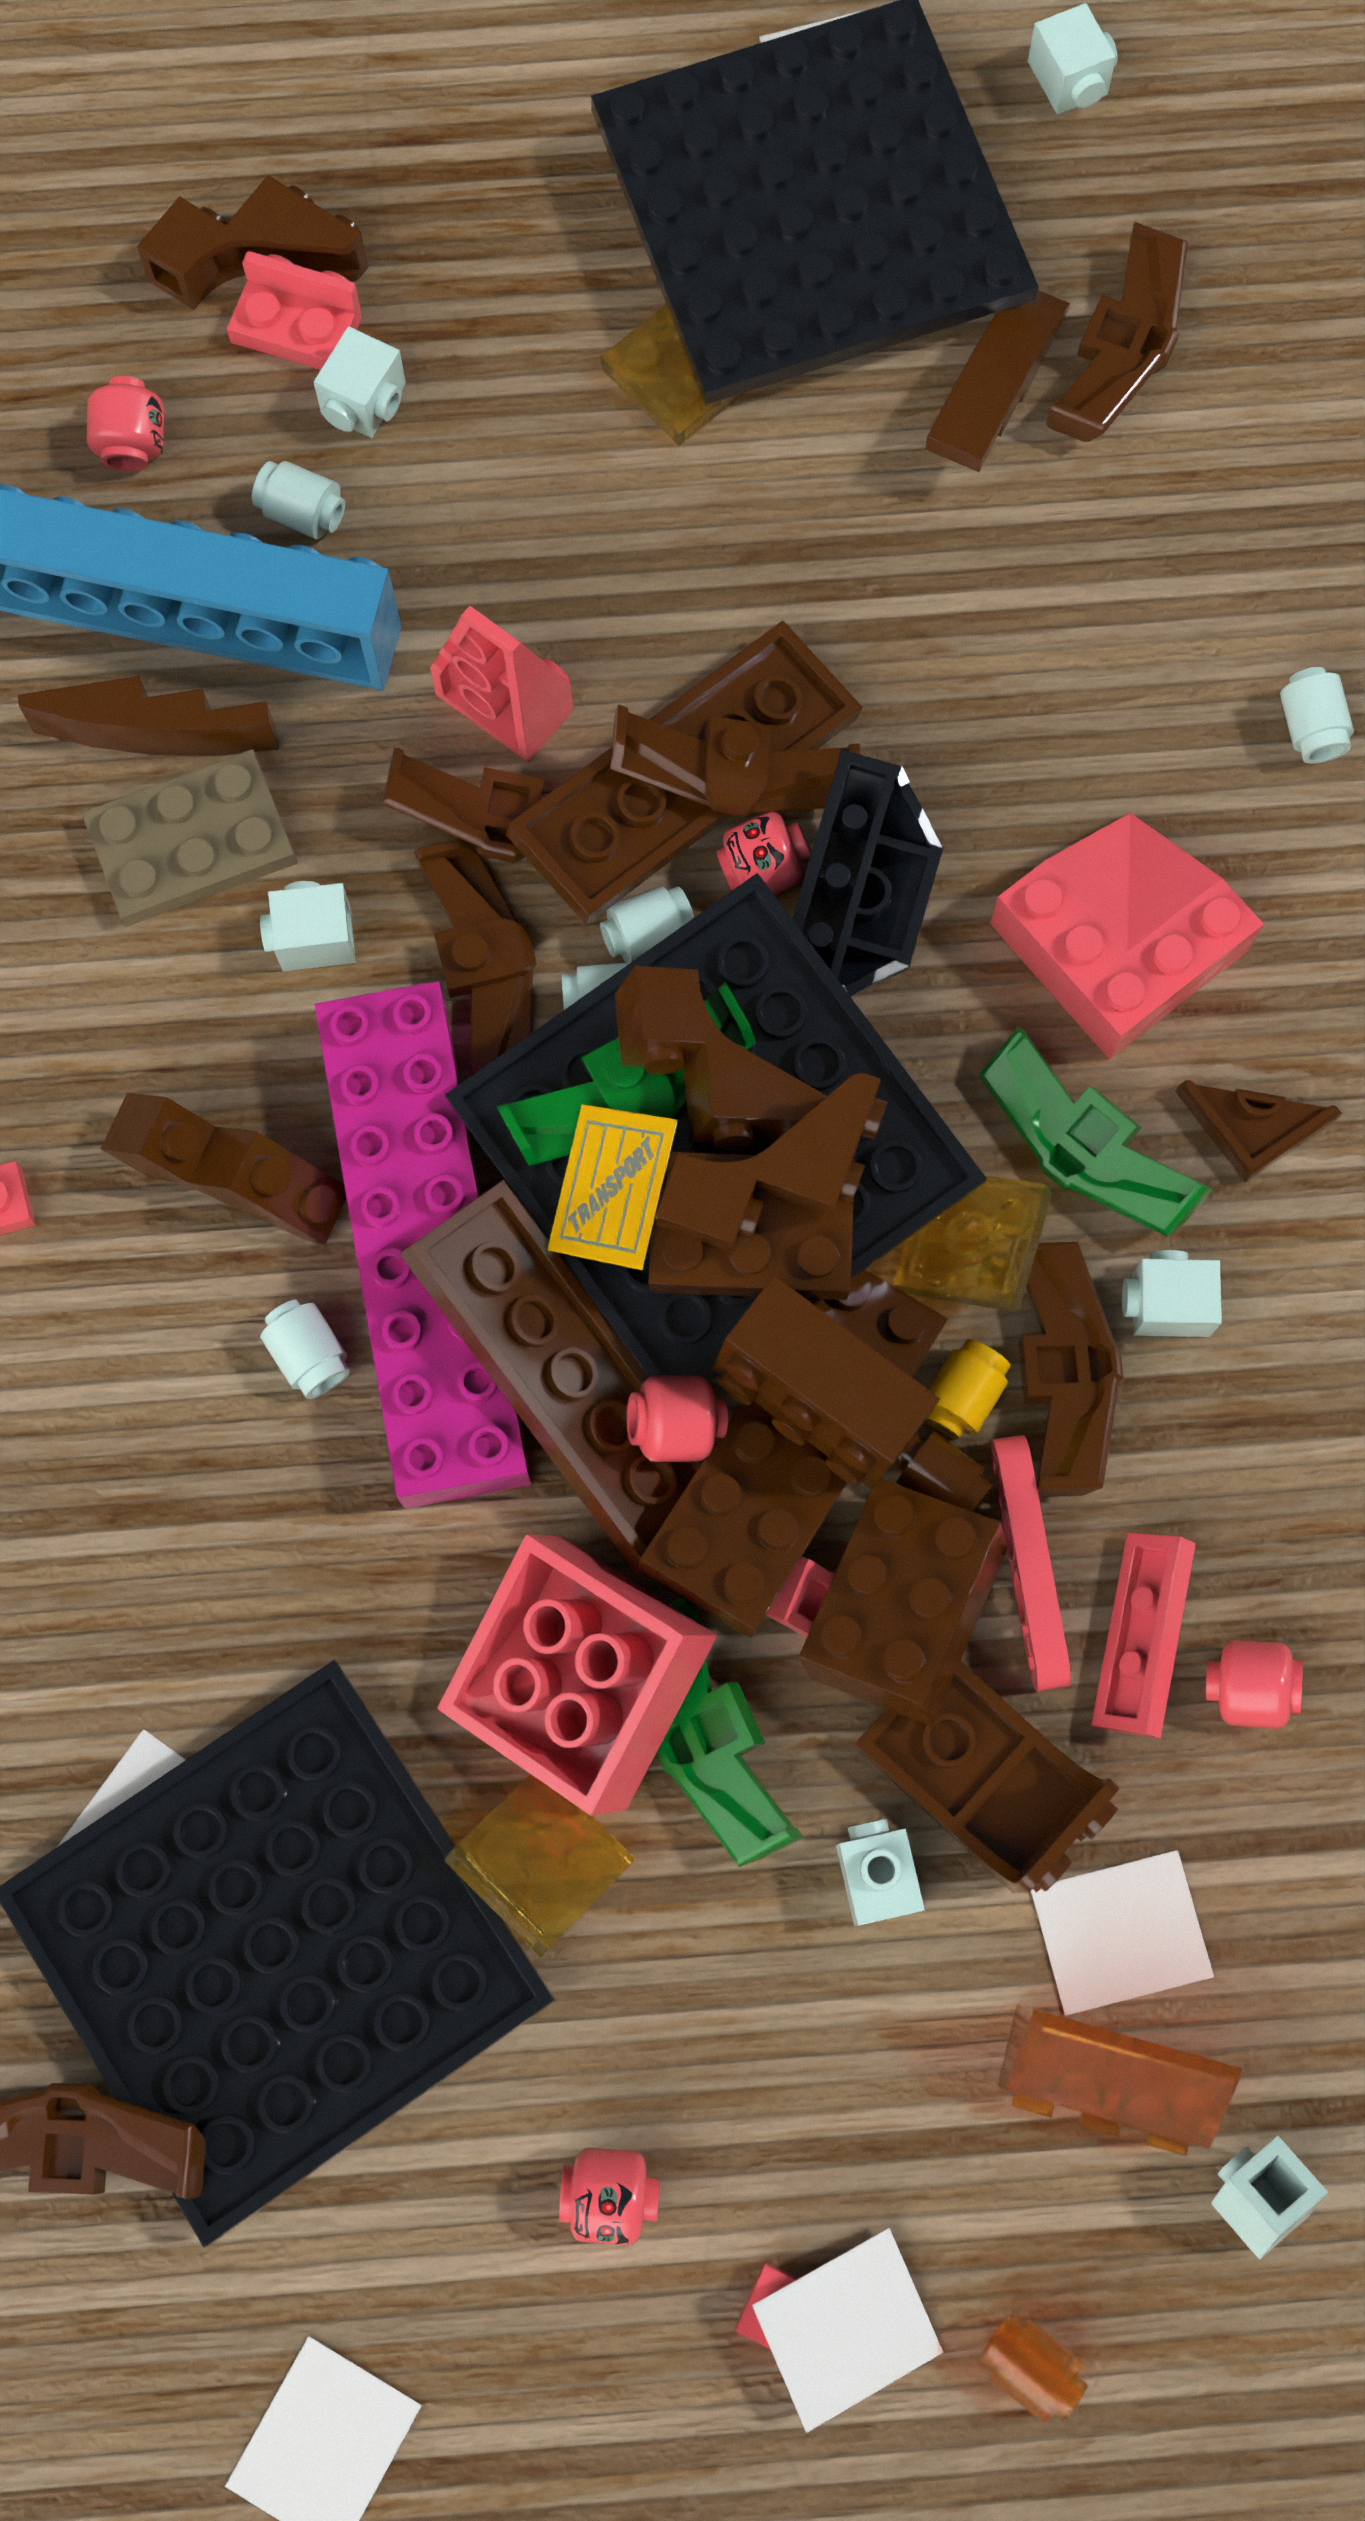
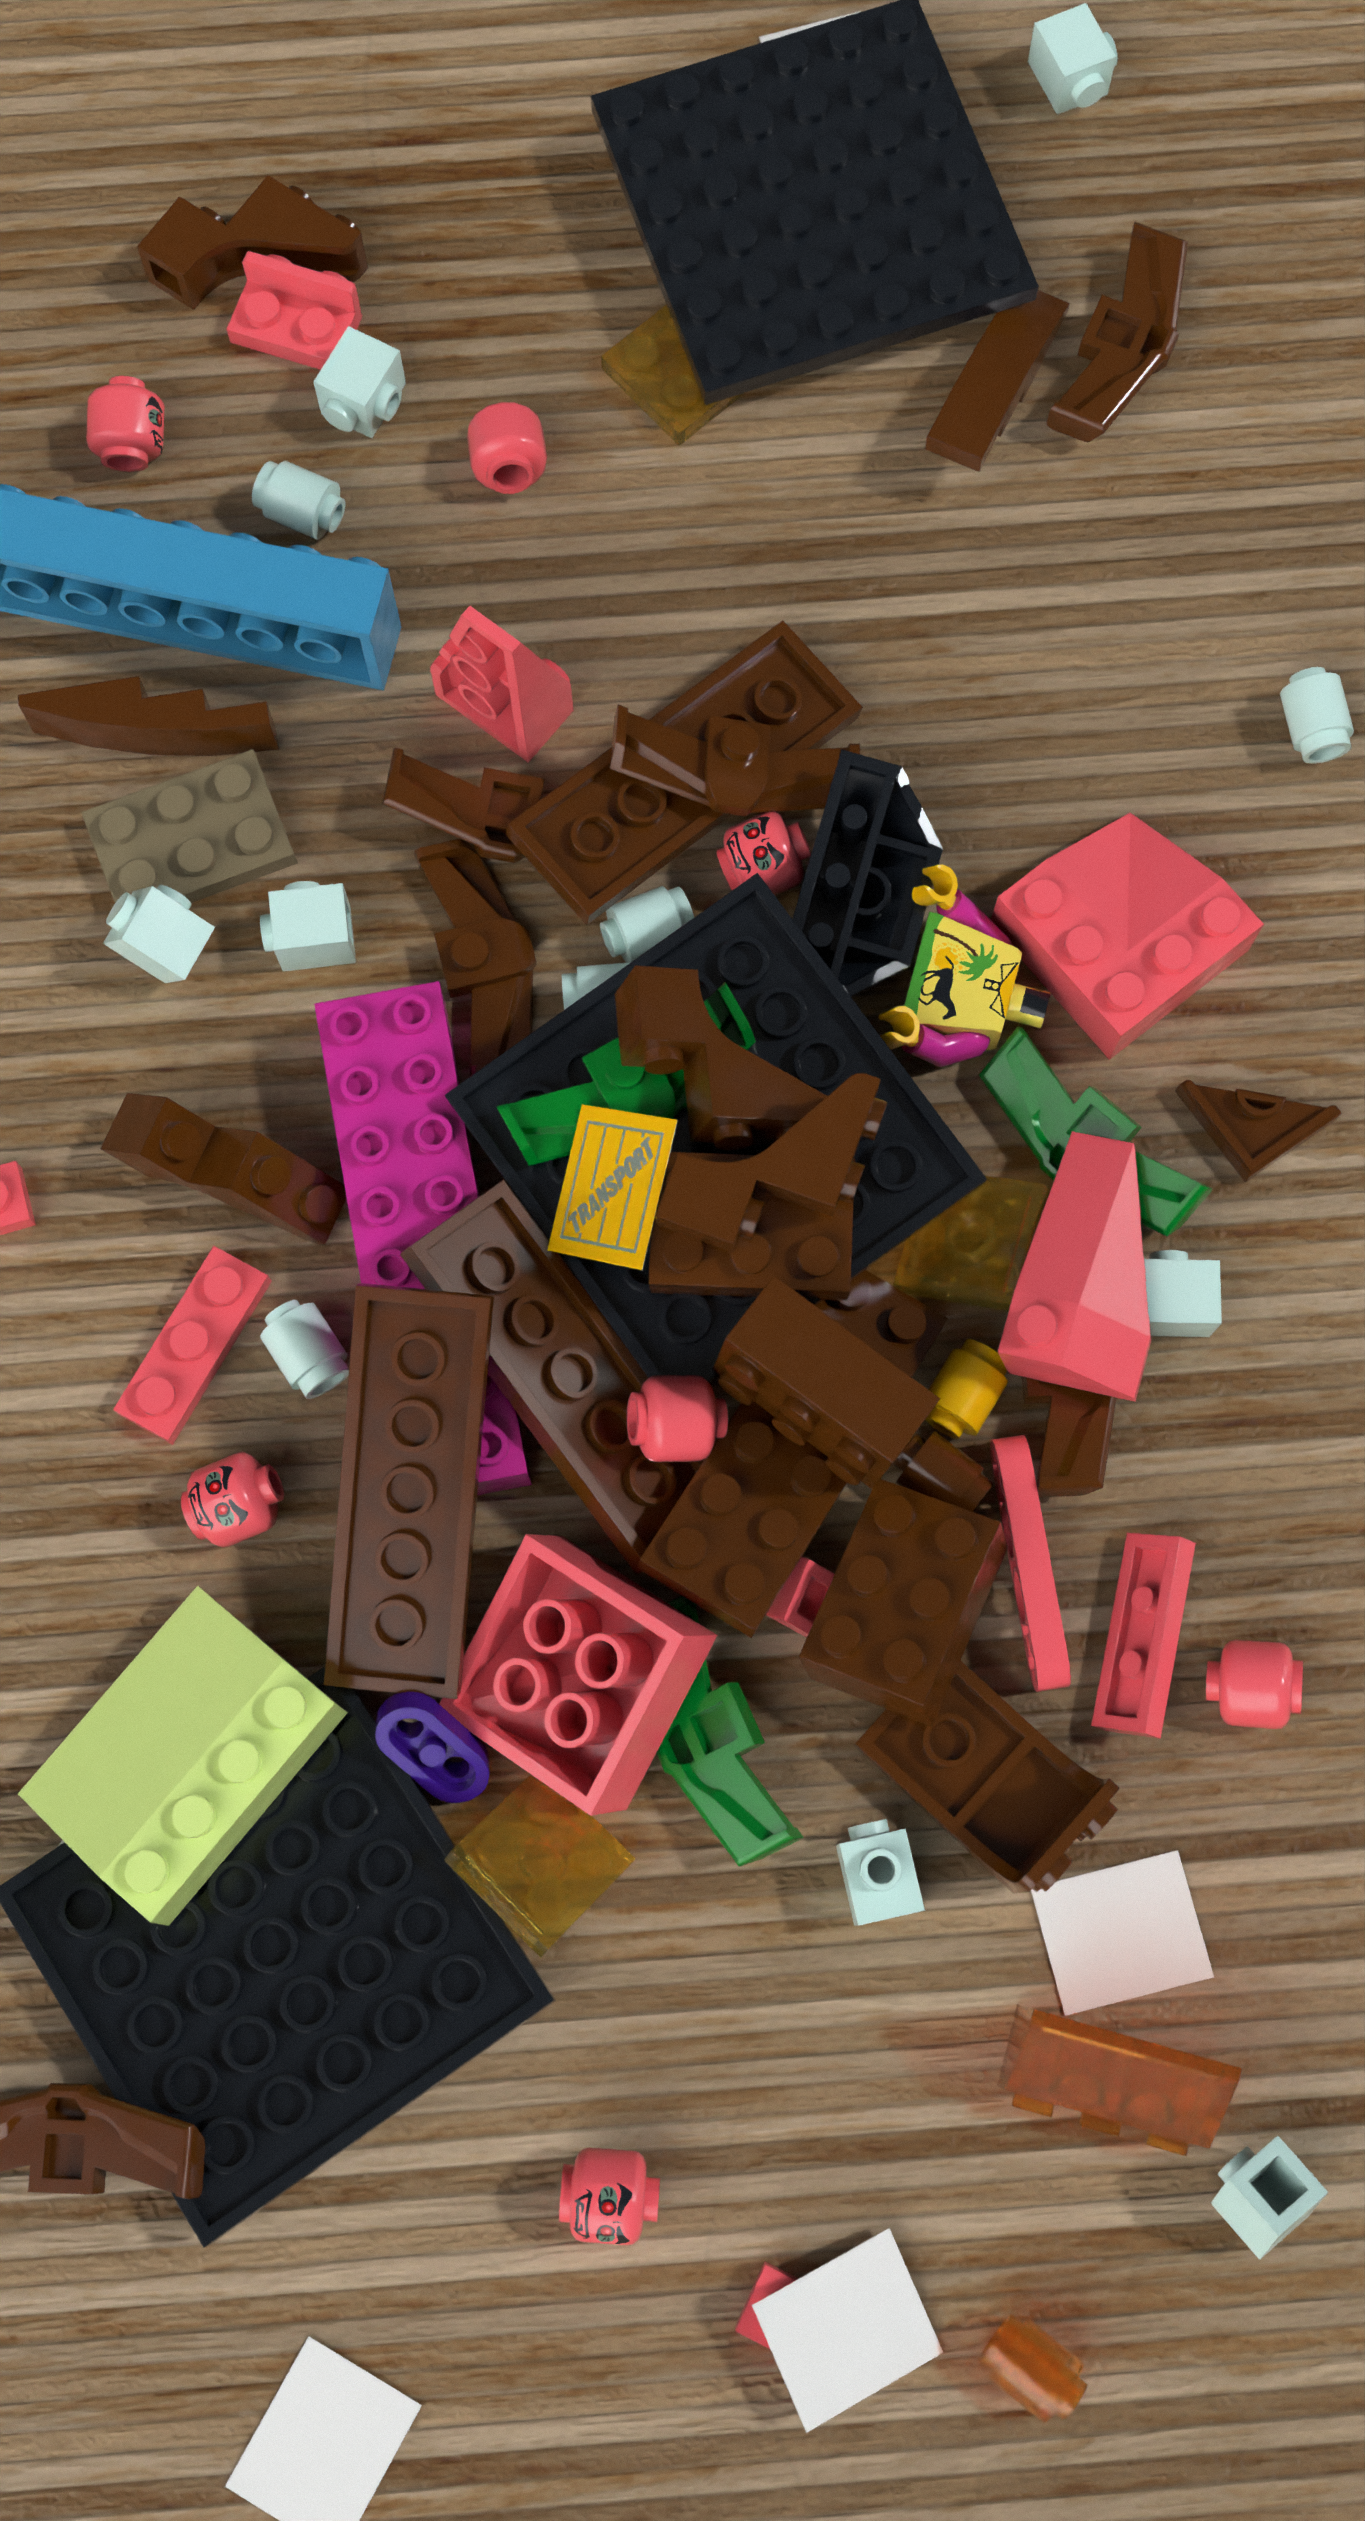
(157, 932): none -> light aqua brick
(181, 1757): none -> yellowish green slope
(192, 1345): none -> coral plate
(232, 1499): none -> coral head
(408, 1490): none -> reddish brown plate
(425, 1746): none -> dark purple plate
(506, 447): none -> coral head
(960, 981): none -> torso
(1083, 1285): none -> coral wedge

